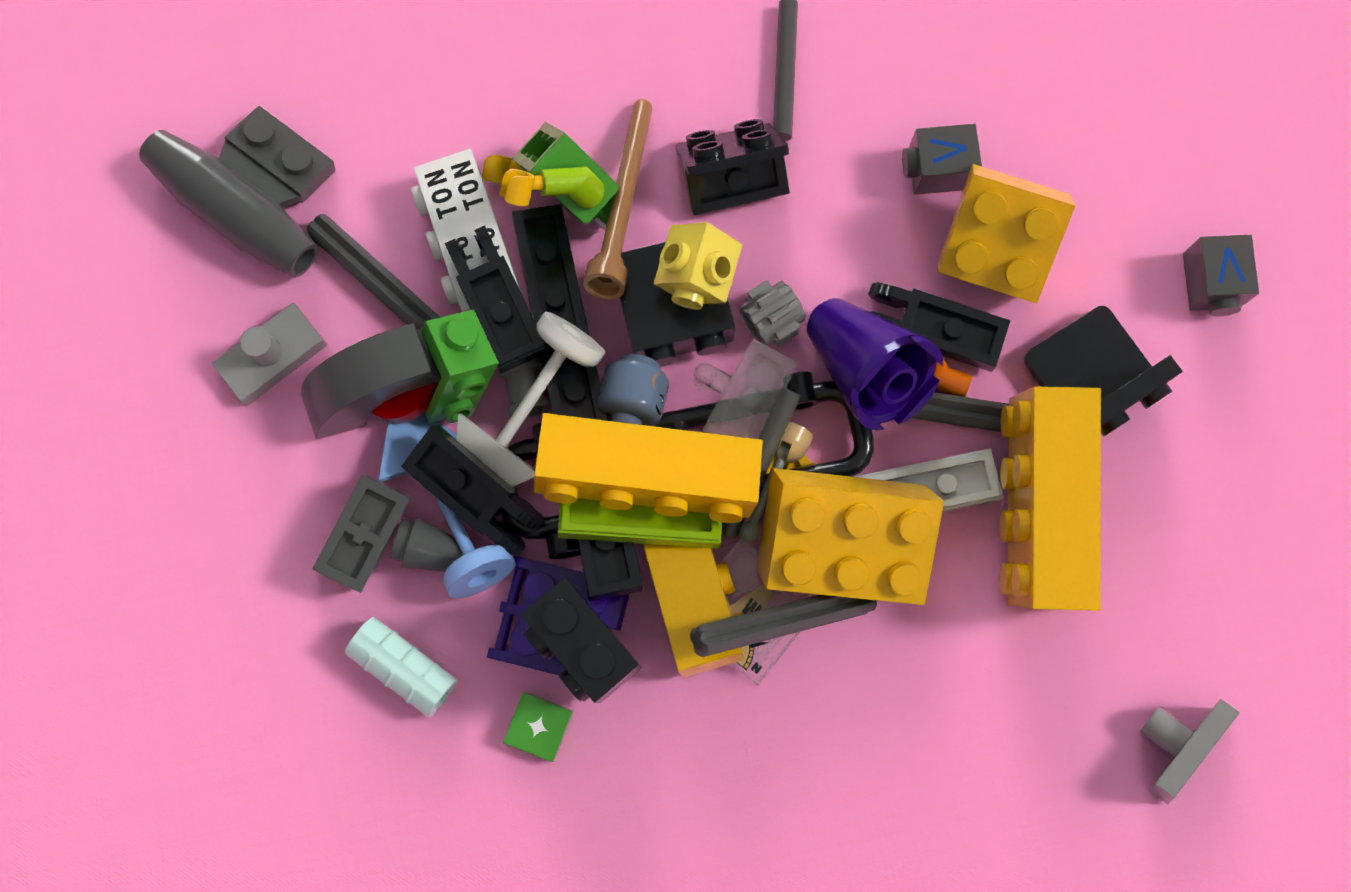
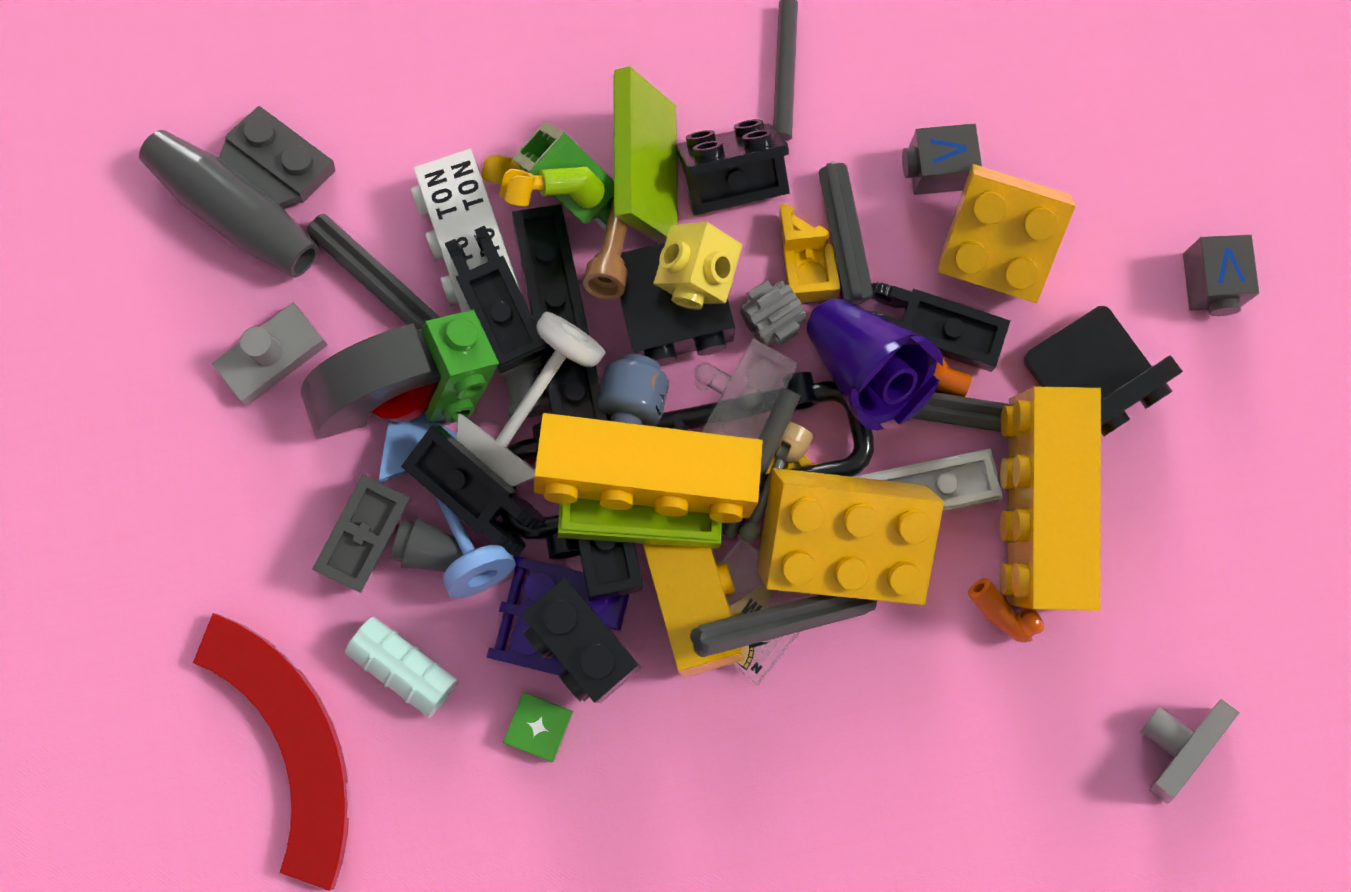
(305, 740): none -> red tile
(644, 155): none -> lime tile
(808, 258): none -> yellow slope
(845, 233): none -> dark grey axle
(999, 612): none -> orange arm

